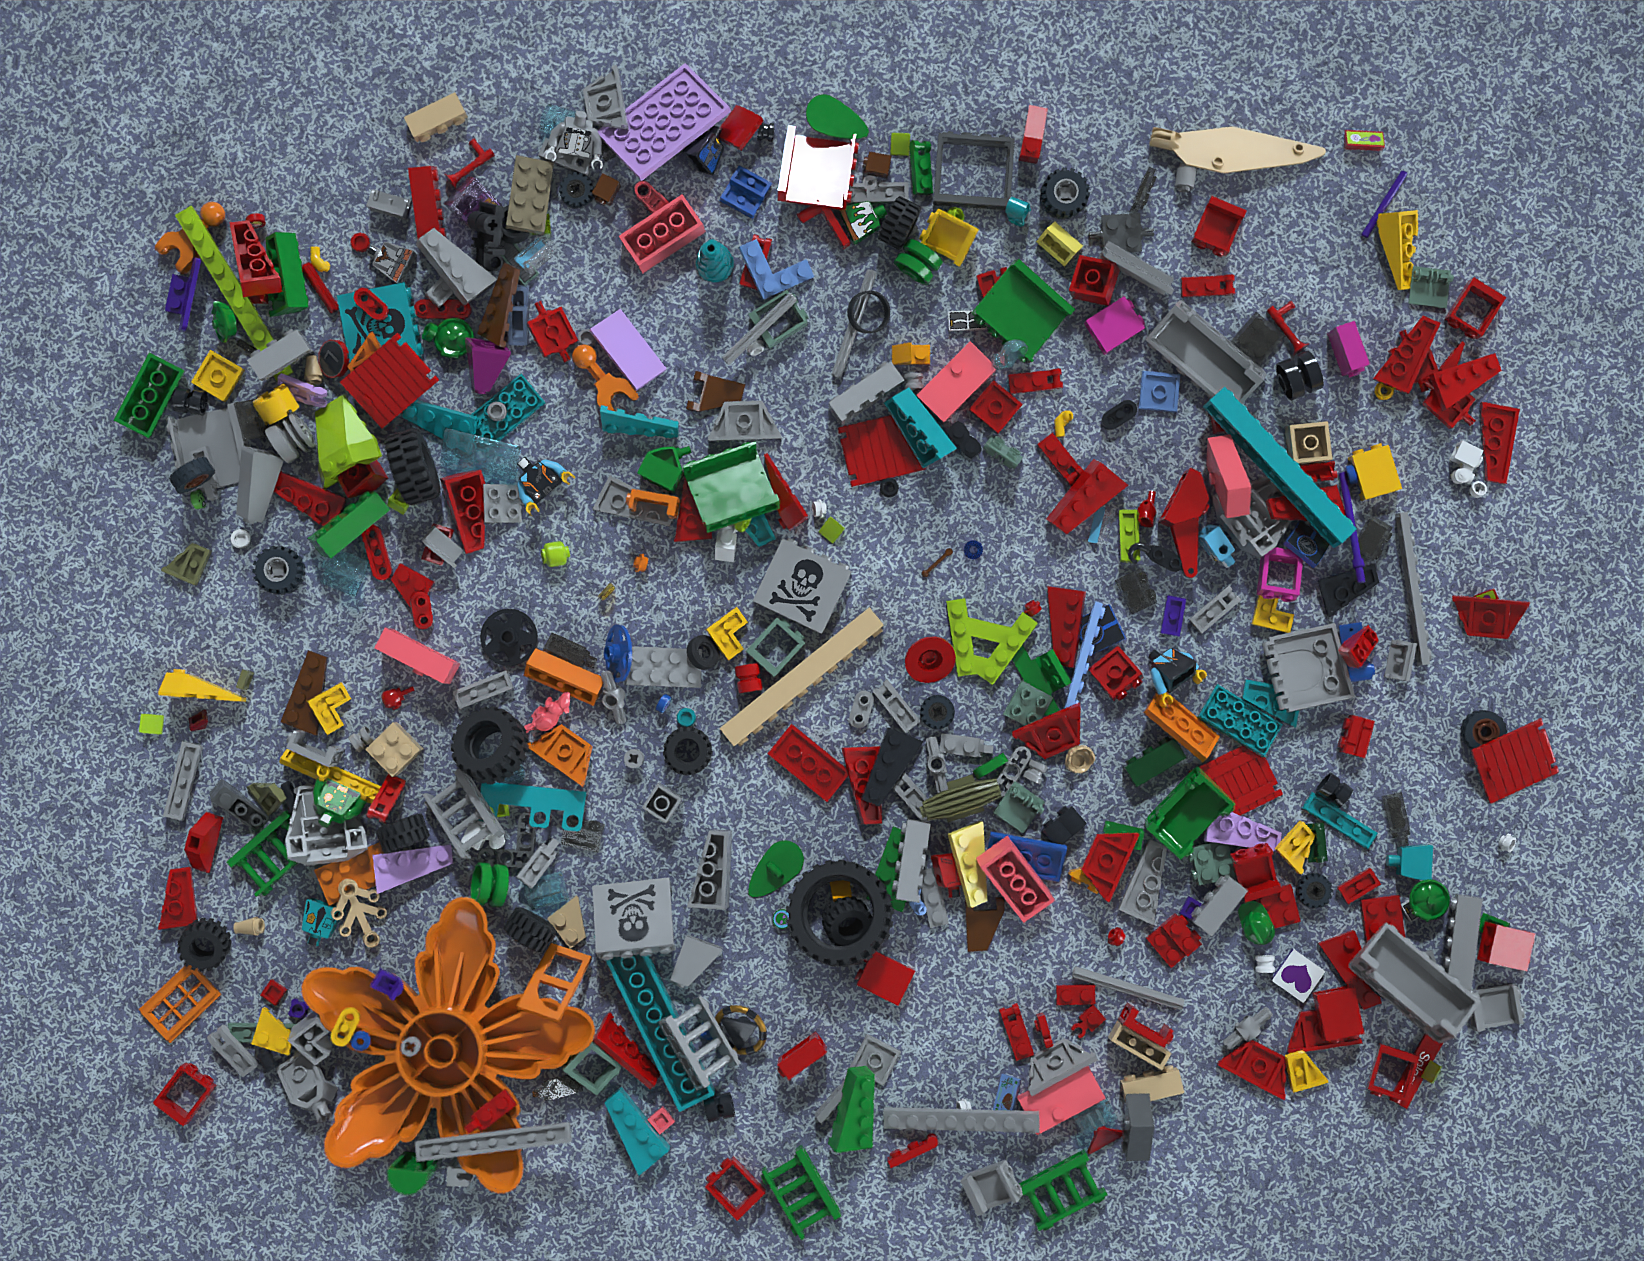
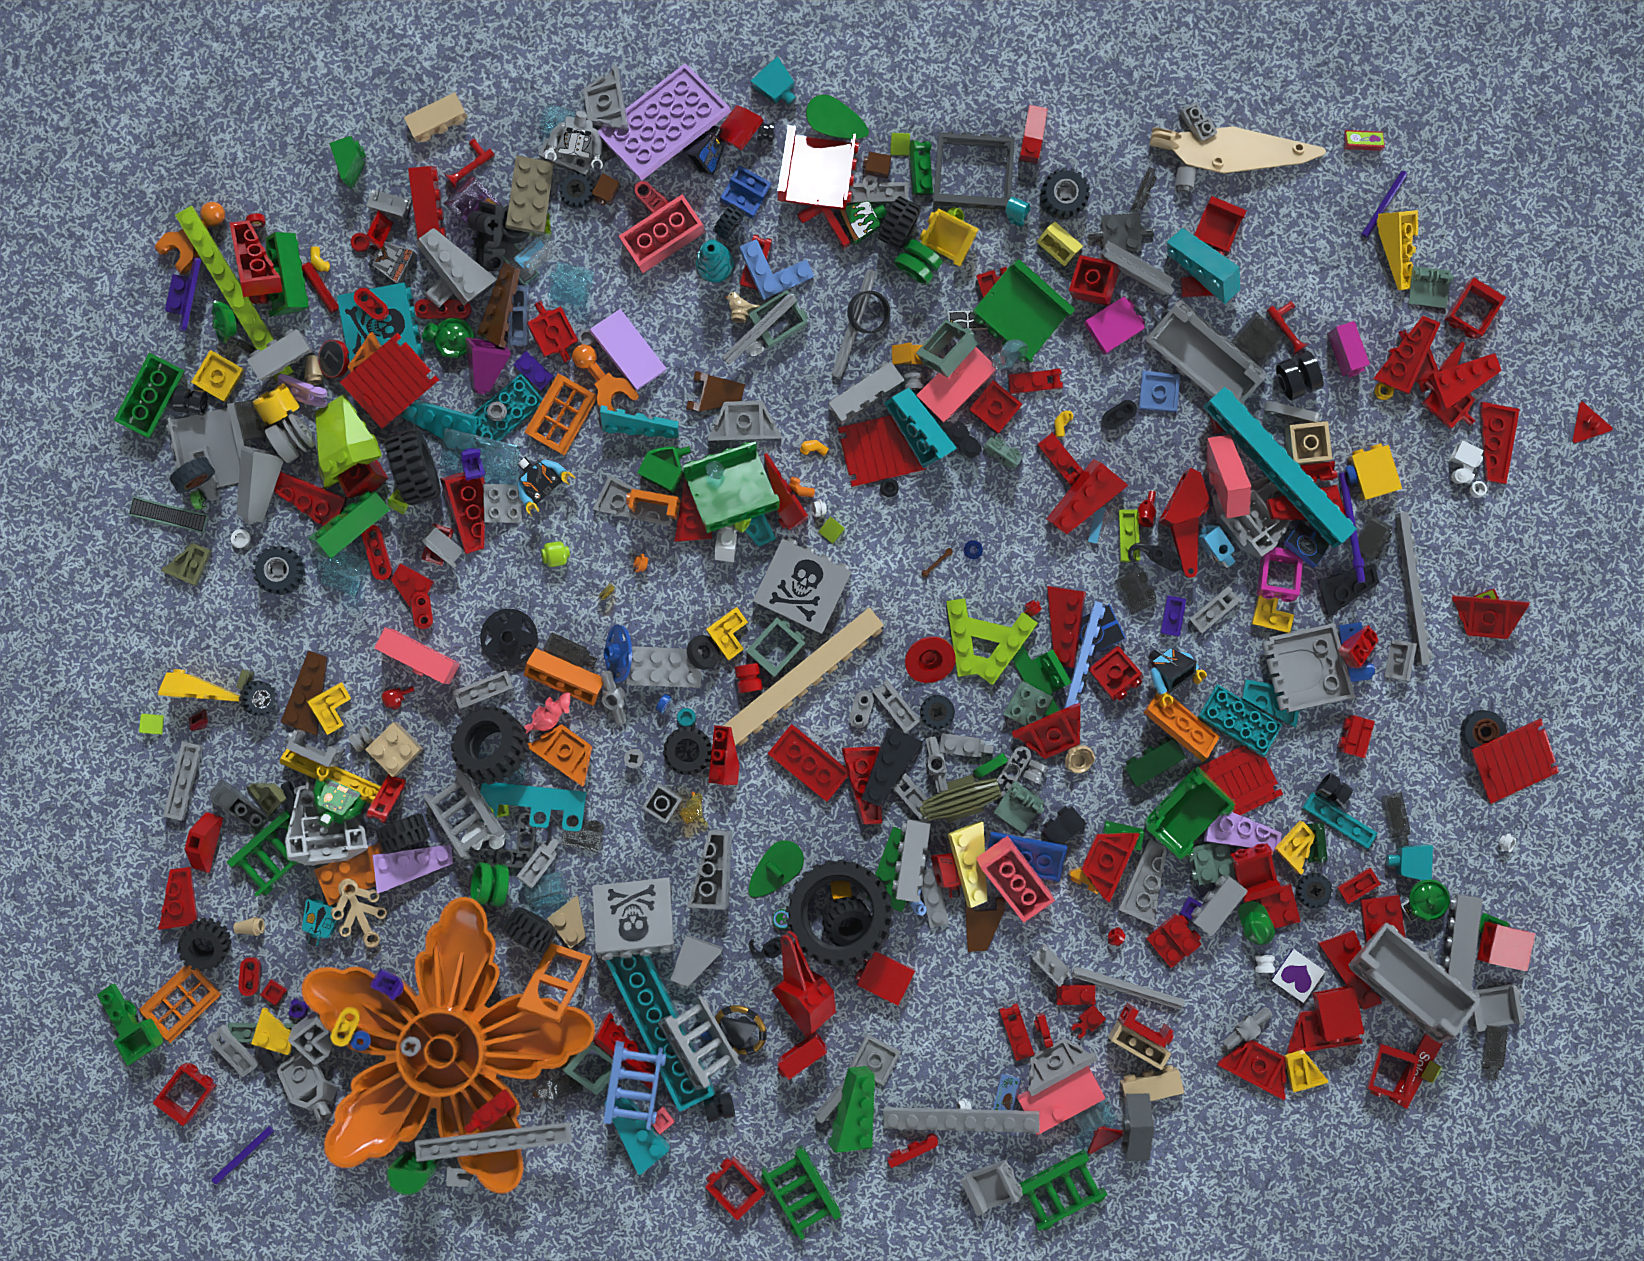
(135, 1039): none -> green plate
(168, 515): none -> tile
(242, 1155): none -> dark purple bar
(247, 975): none -> red plate
(264, 700): none -> black wheel
(306, 797): none -> dark grey hinge
(349, 159): none -> green slope
(379, 230): none -> red slope
(472, 464): none -> dark purple bracket
(533, 371): none -> dark purple plate
(545, 406): none -> orange piece
(570, 284): none -> clear light blue bracket
(618, 1073): none -> medium blue fence
(693, 810): none -> clear yellow animal
(715, 470): none -> clear light blue plate
(724, 758): none -> red slope
(729, 221): none -> black wheel
(739, 307): none -> tan animal
(775, 82): none -> teal torso
(799, 490): none -> orange arm
(802, 991): none -> red slope
(813, 445): none -> light orange arm
(939, 339): none -> sand green window
(1051, 964): none -> light grey hinge
(1196, 121): none -> light grey slope
(1205, 265): none -> teal wedge
(1286, 410): none -> light grey beam
(1494, 1050): none -> clear smoke hinge
(1588, 424): none -> red piece

